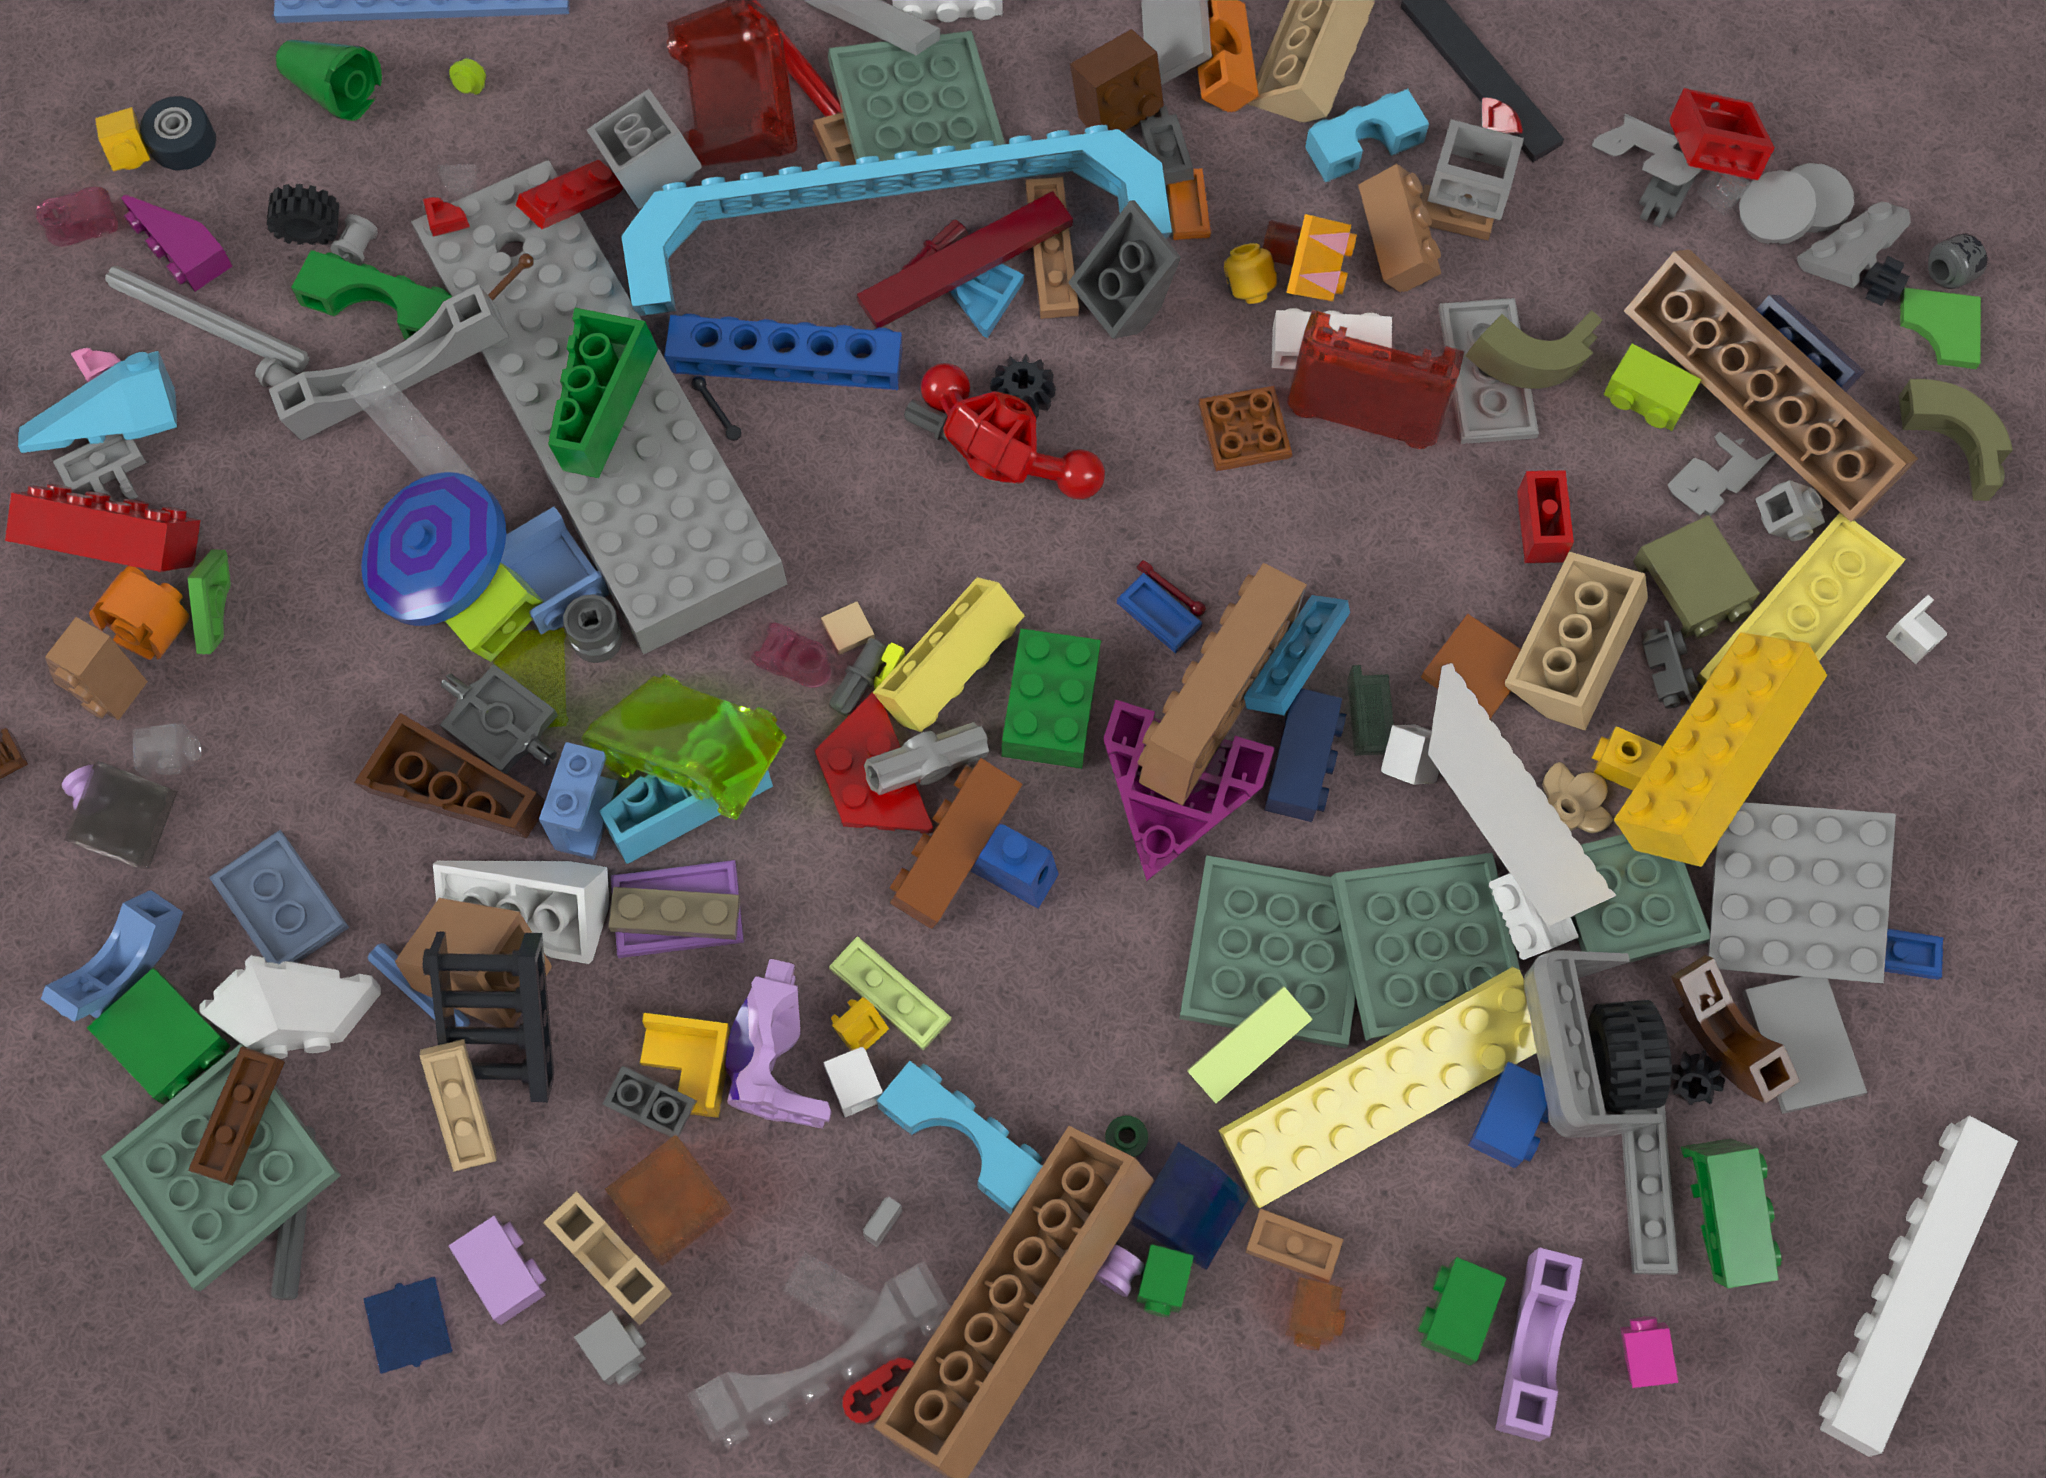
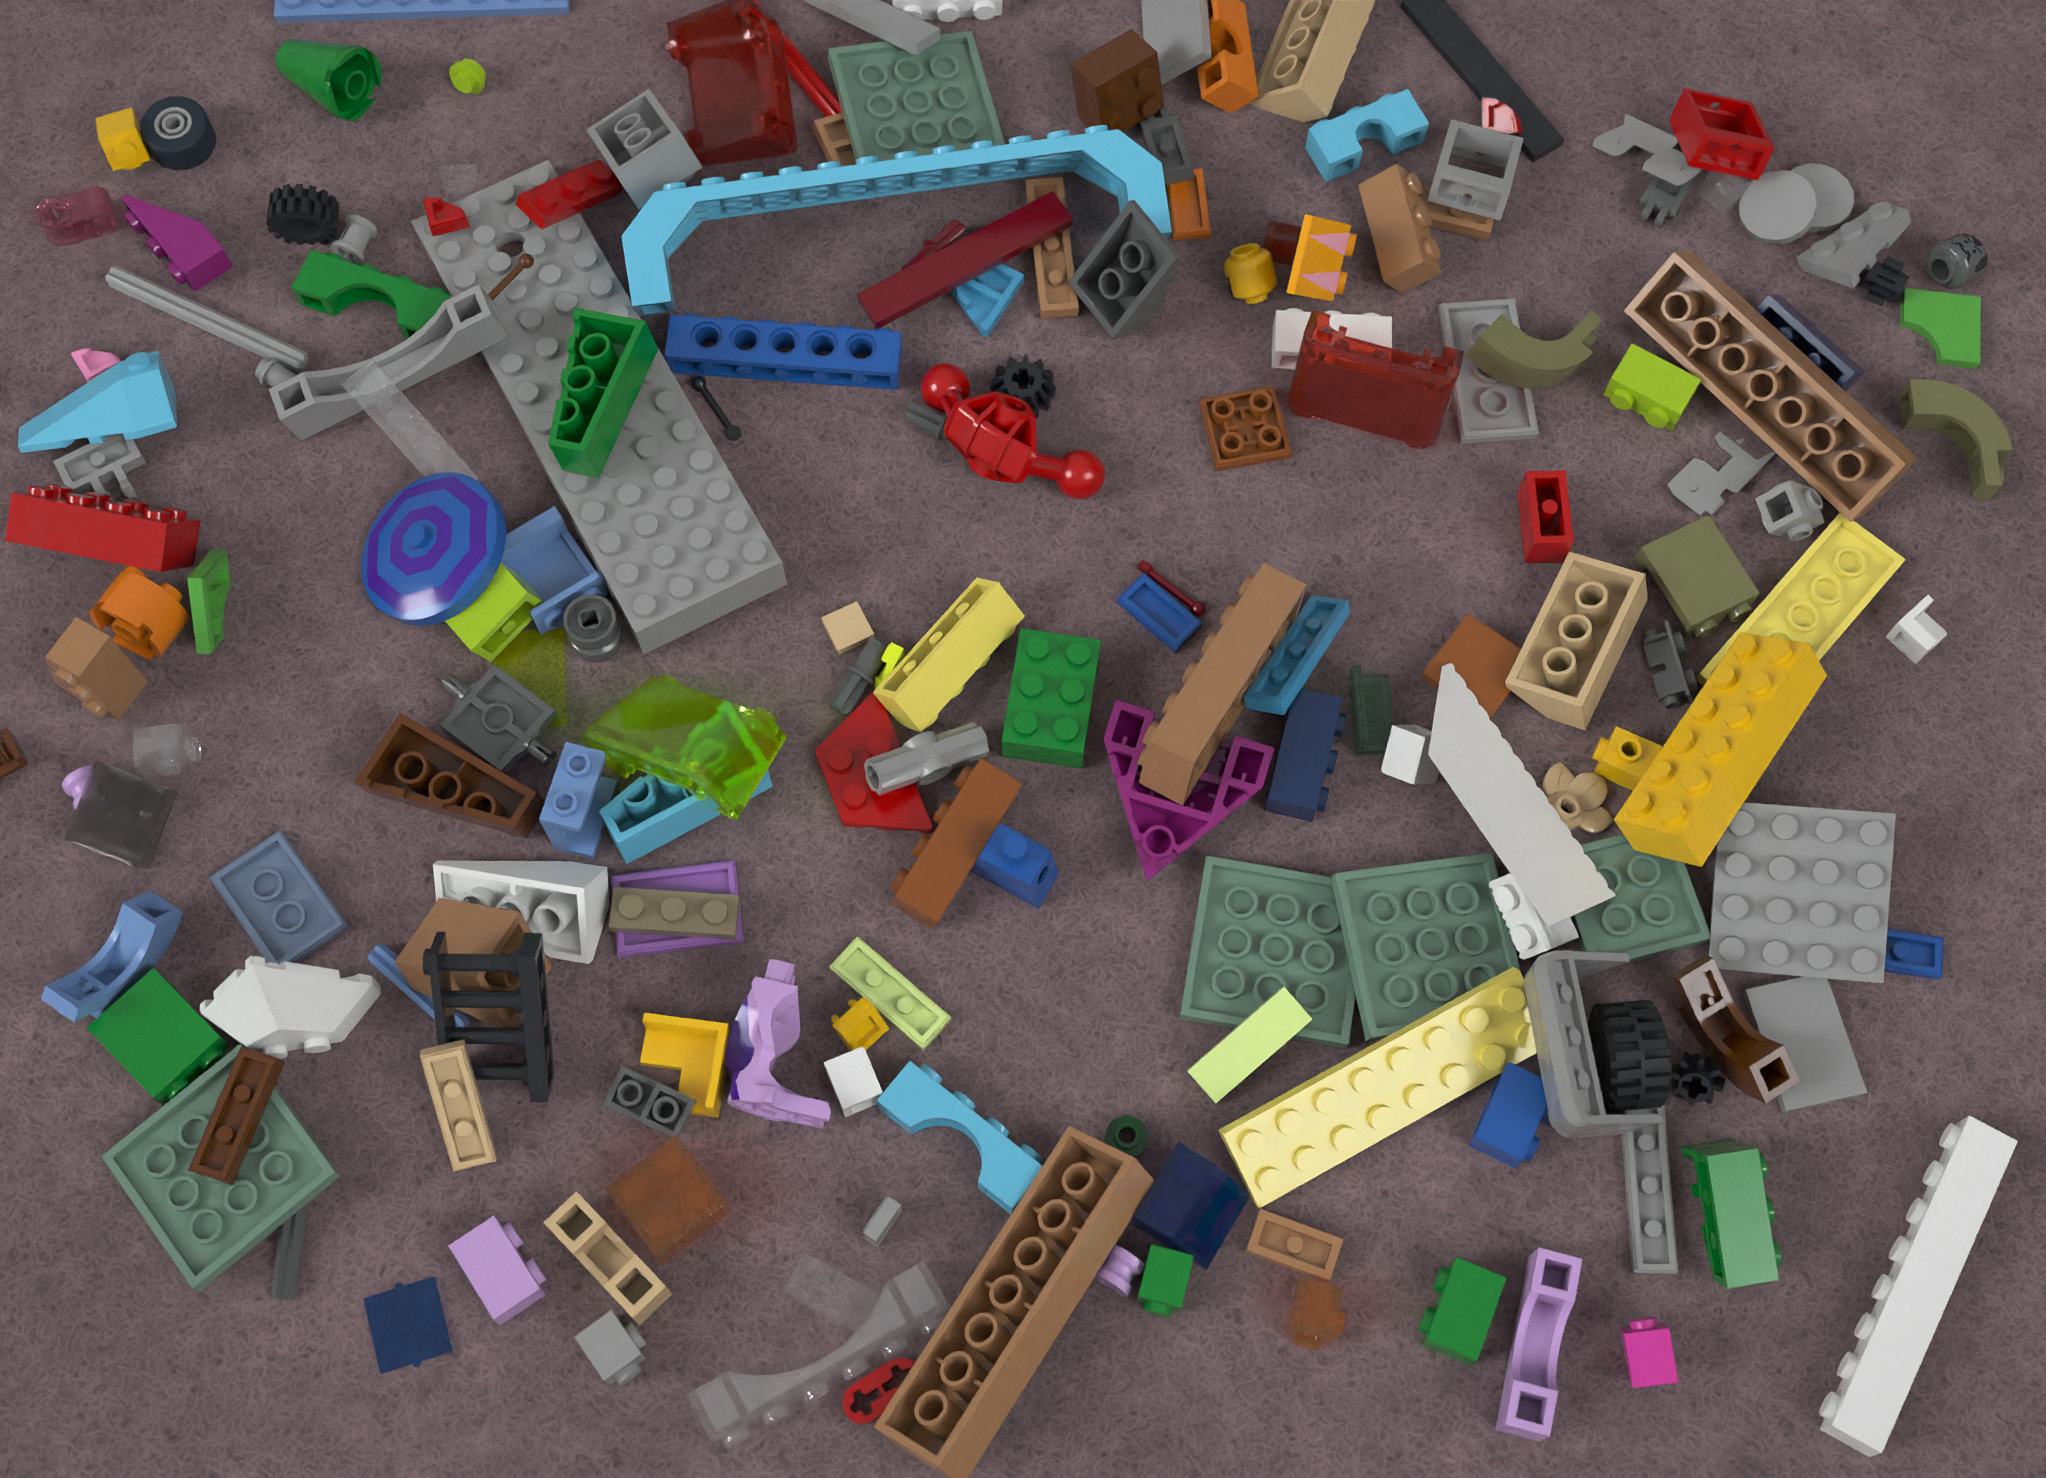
(786, 654): clear pink piece -> none

